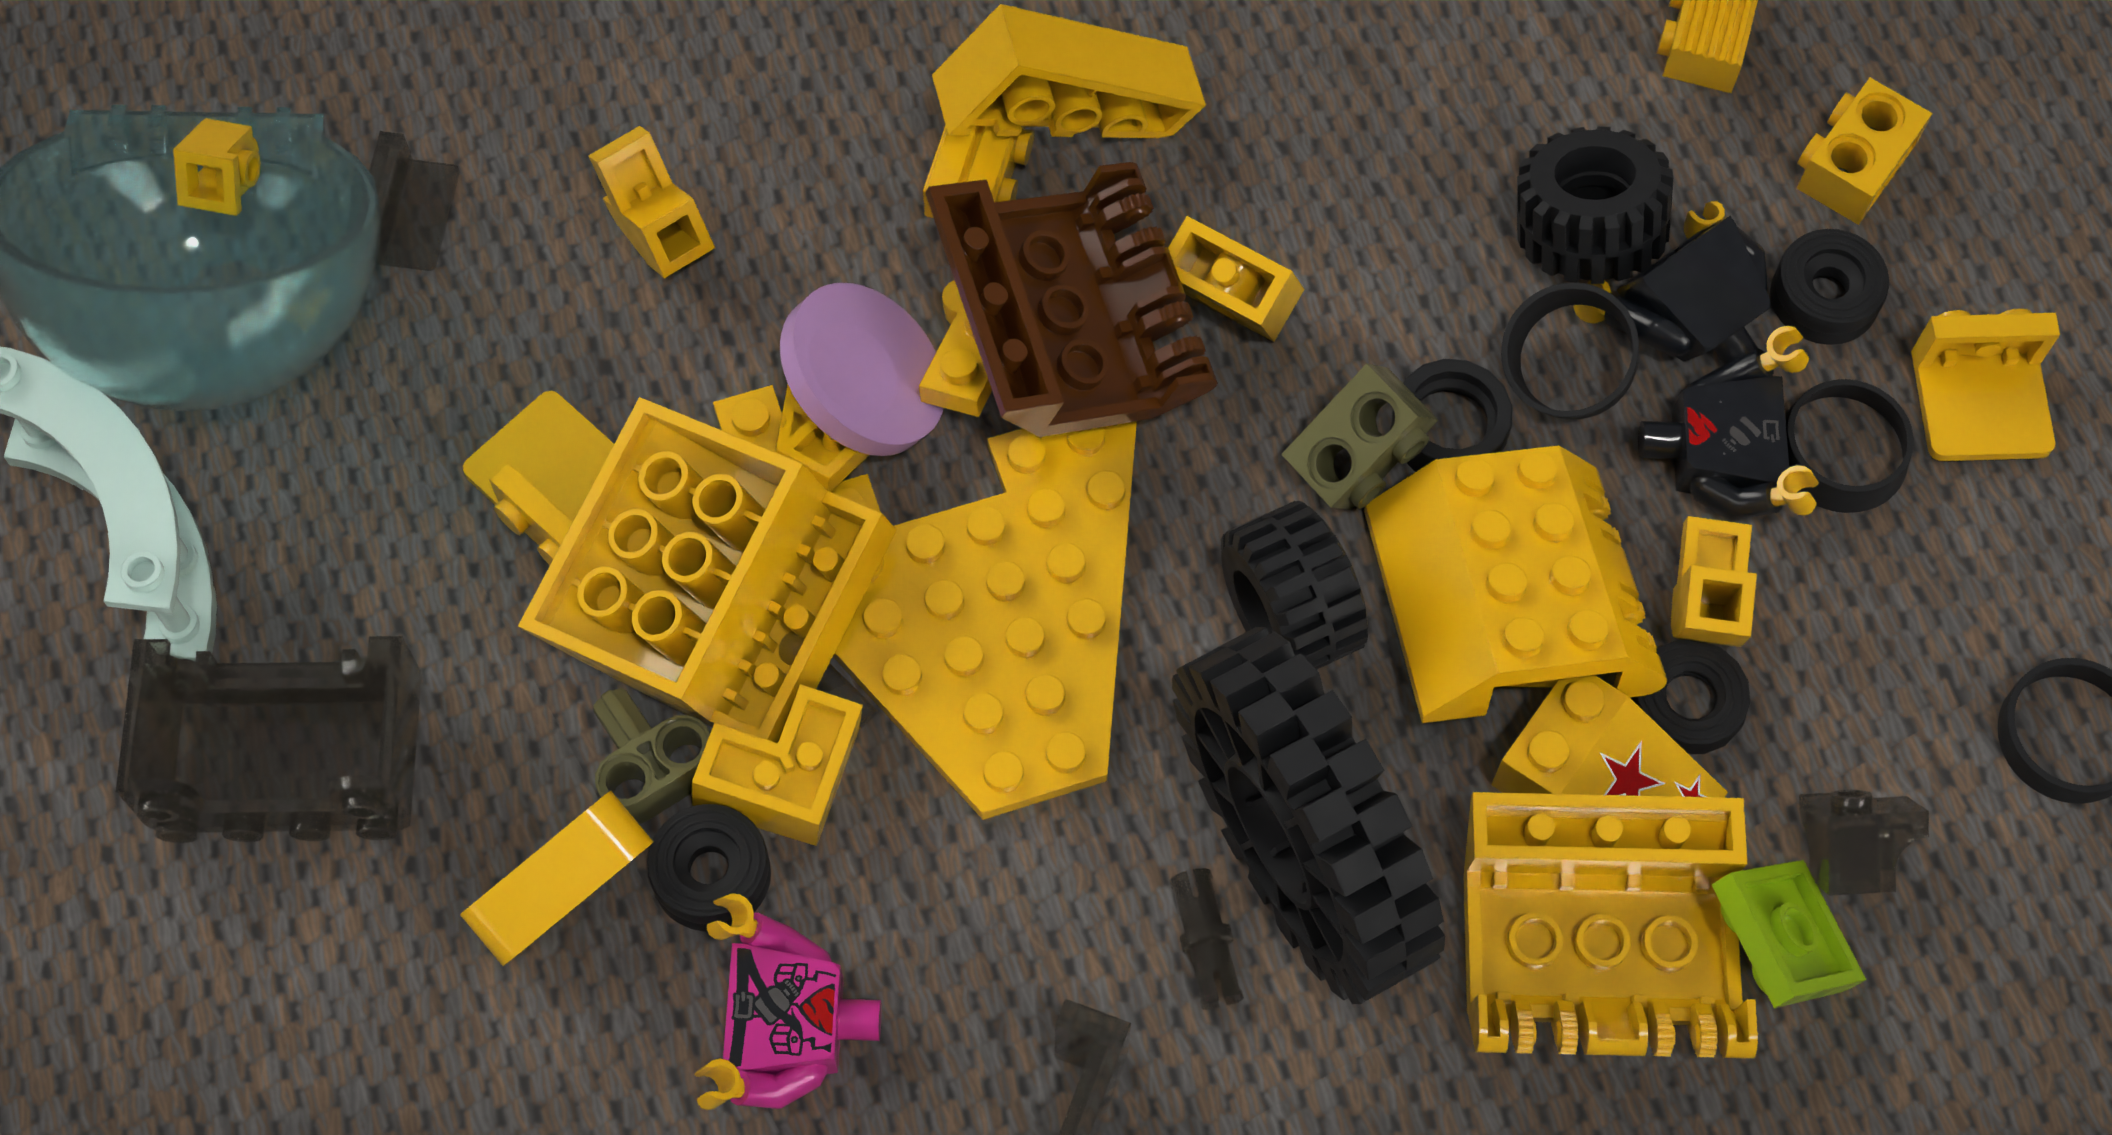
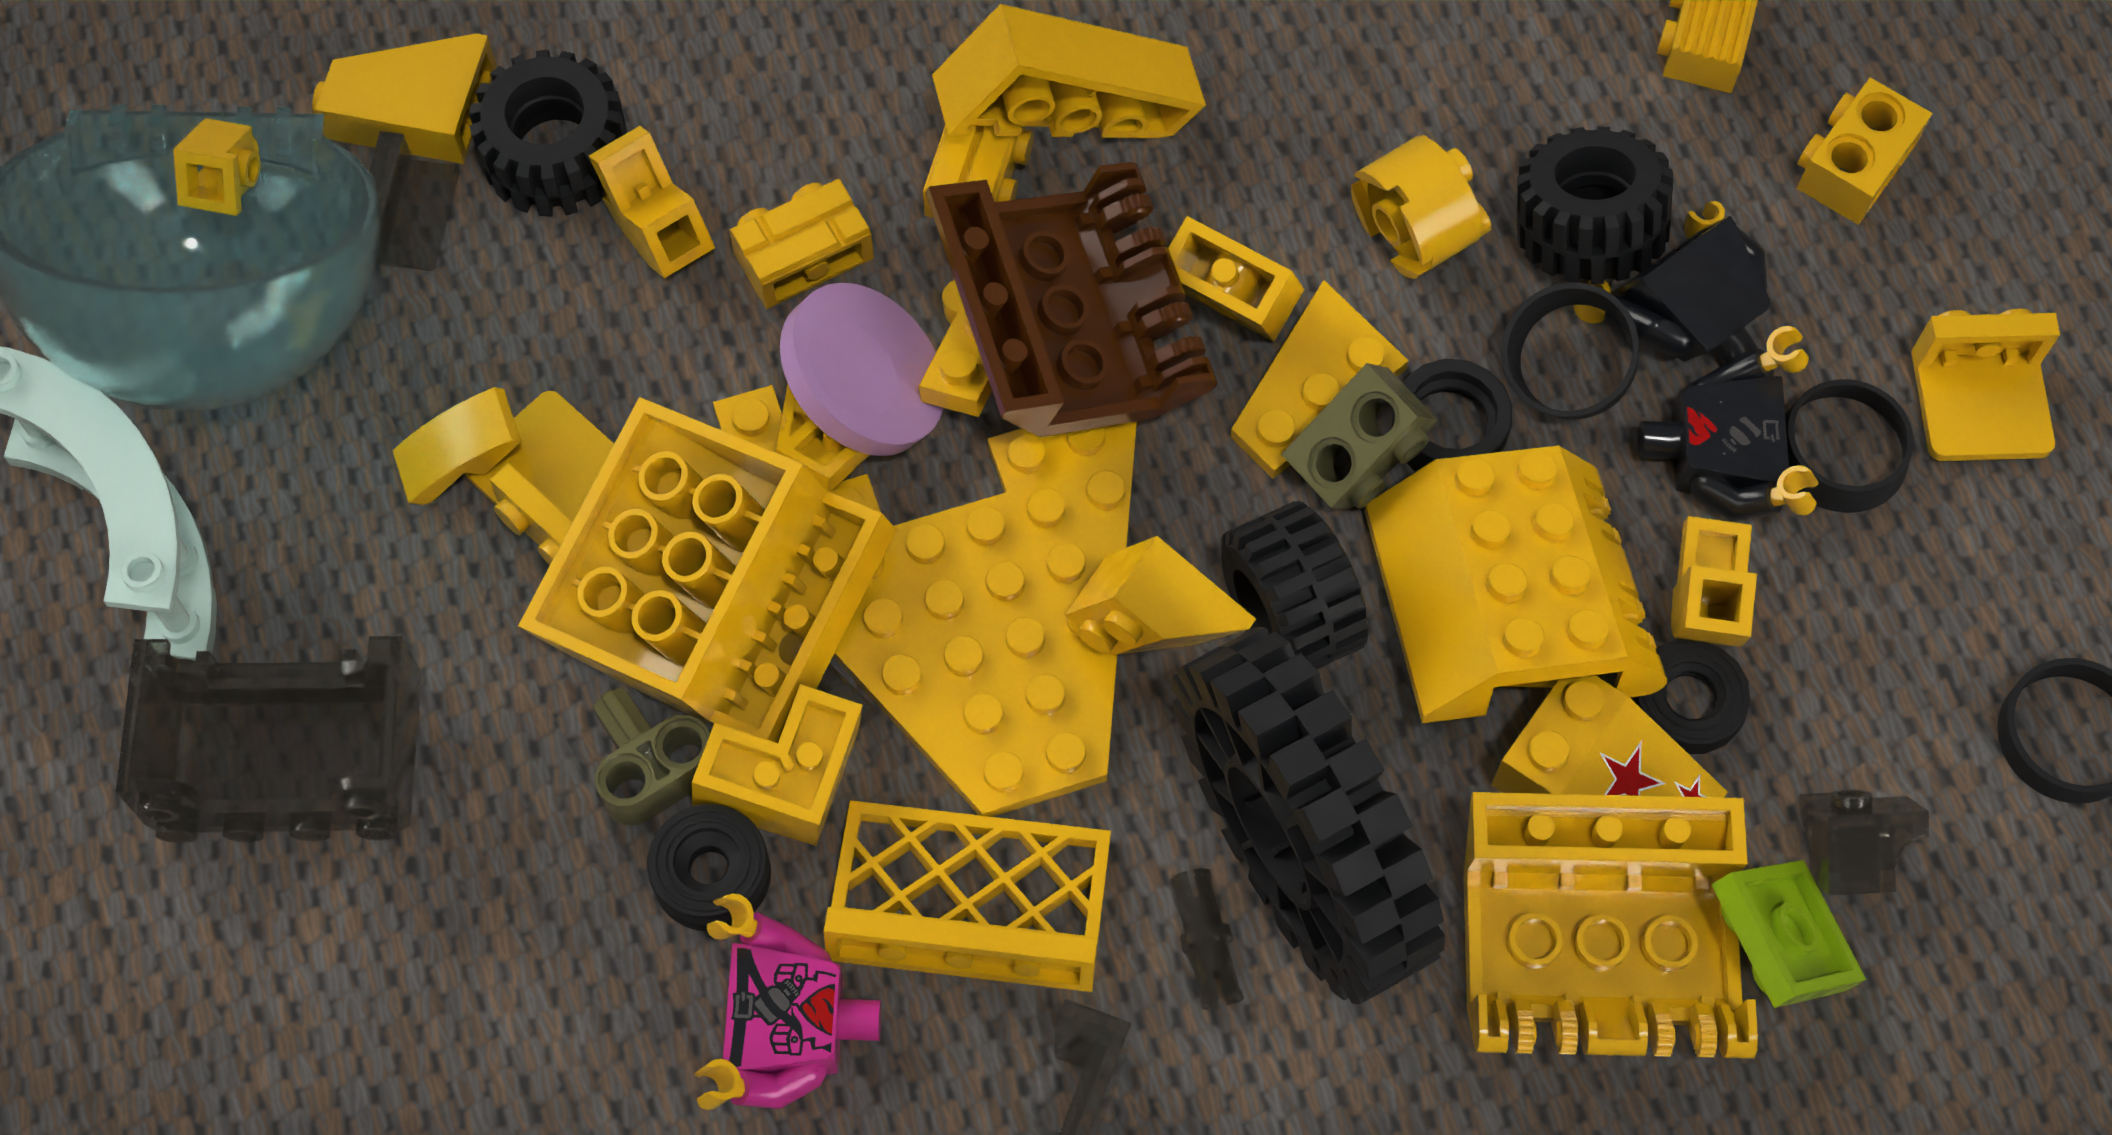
(408, 91): none -> yellow slope
(456, 442): none -> yellow slope
(537, 93): none -> black tyre
(556, 878): yellow beam -> none
(801, 242): none -> yellow brick
(959, 946): none -> yellow fence
(1151, 602): none -> yellow slope
(1307, 373): none -> yellow wing
(1420, 204): none -> yellow brick
(1834, 255): black tyre -> none

